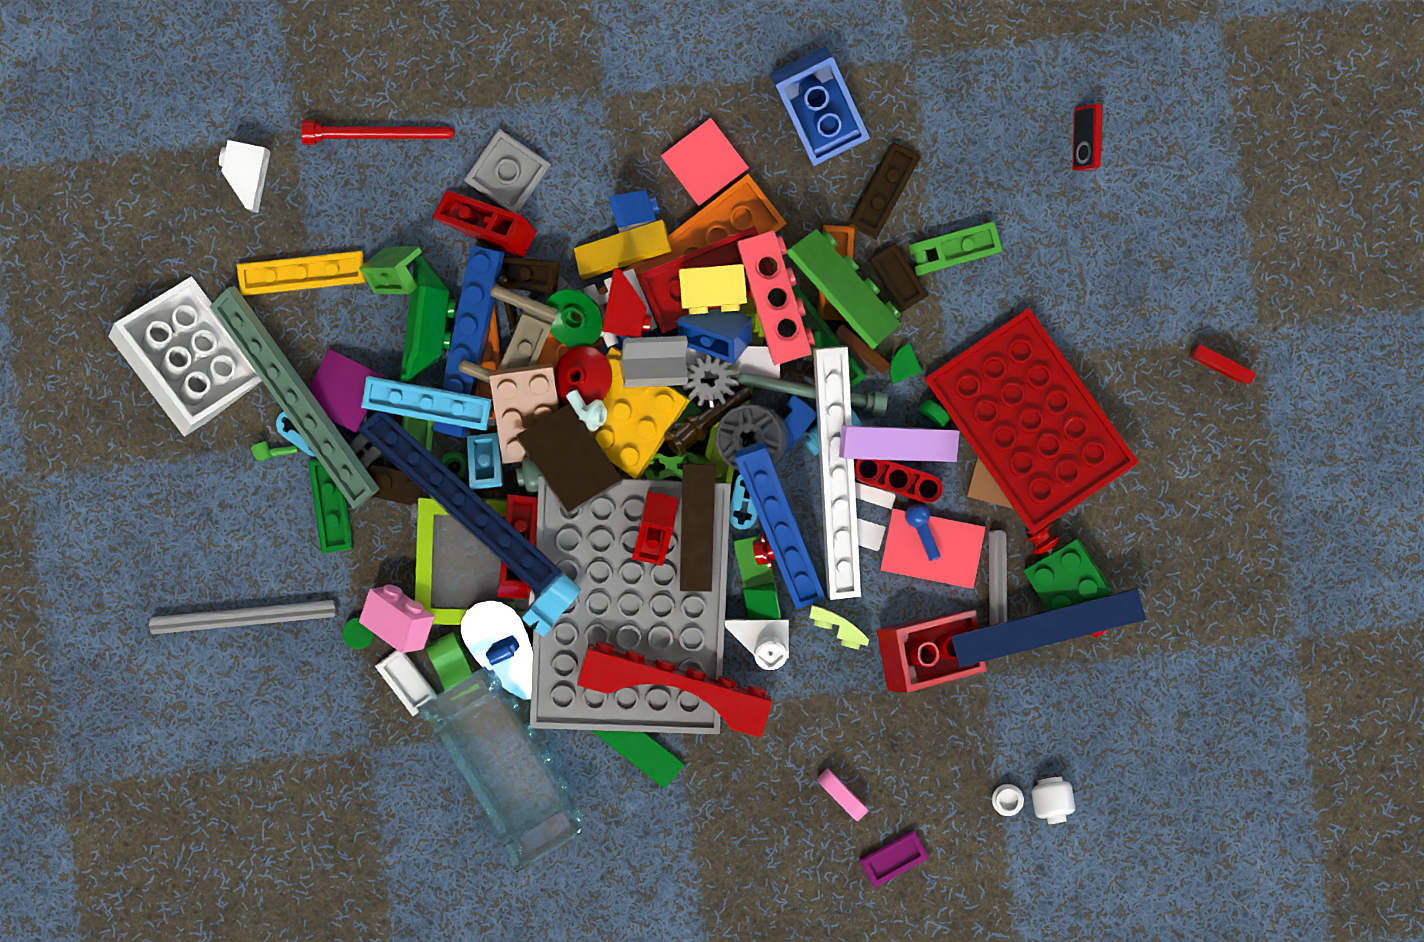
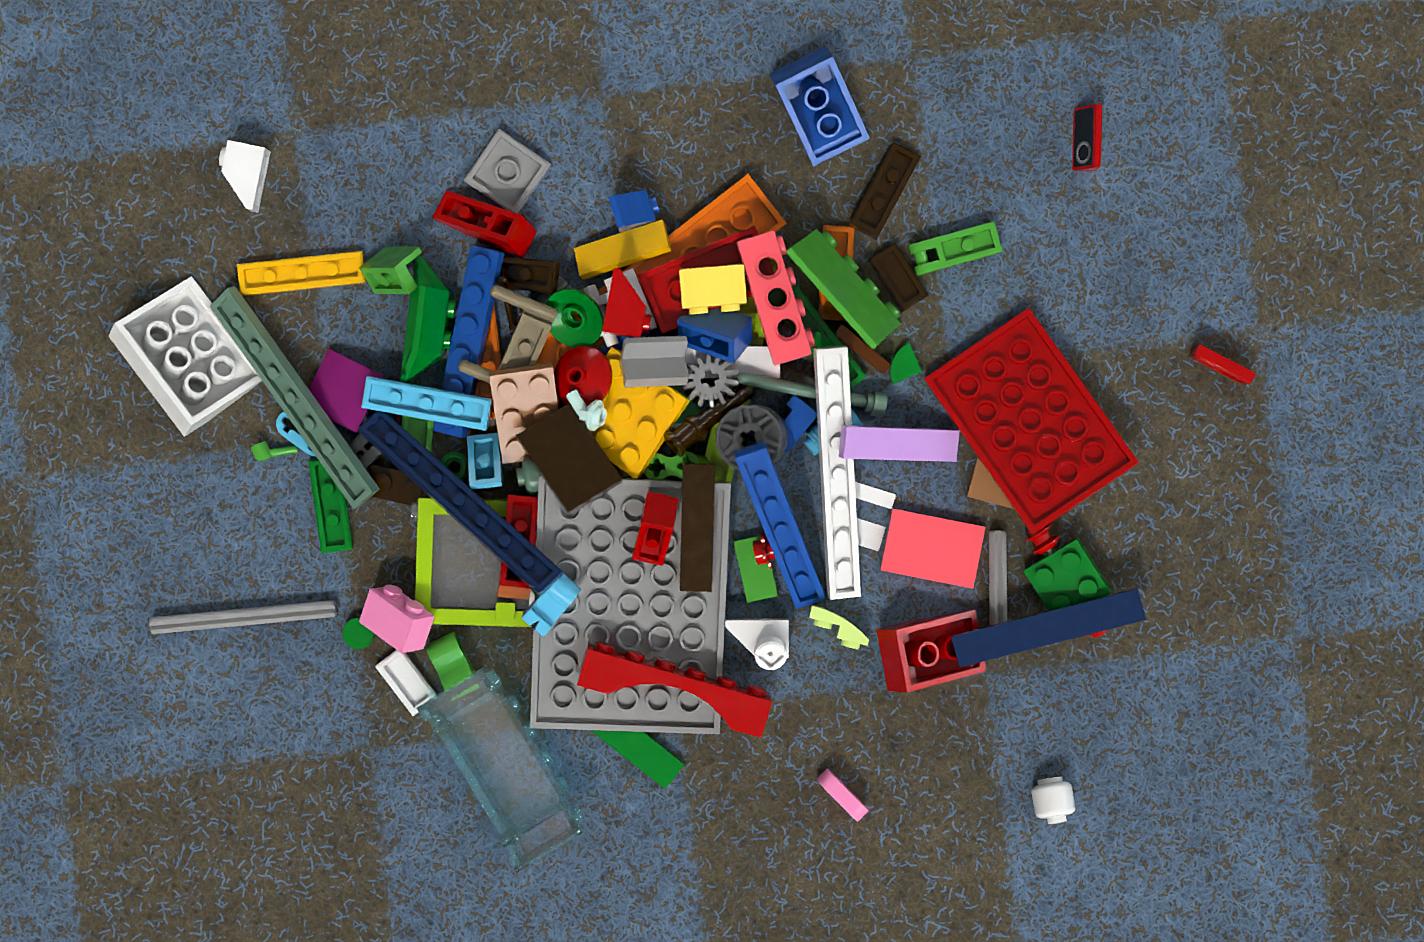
(315, 132): red piece -> none
(500, 642): shield -> none
(704, 162): coral tile -> none
(736, 504): medium azure beam -> none
(762, 602): green slope -> none
(894, 858): magenta tile -> none
(911, 486): red beam -> none
(918, 516): blue bar -> none
(934, 413): green tile -> none
(1007, 800): white plate -> none

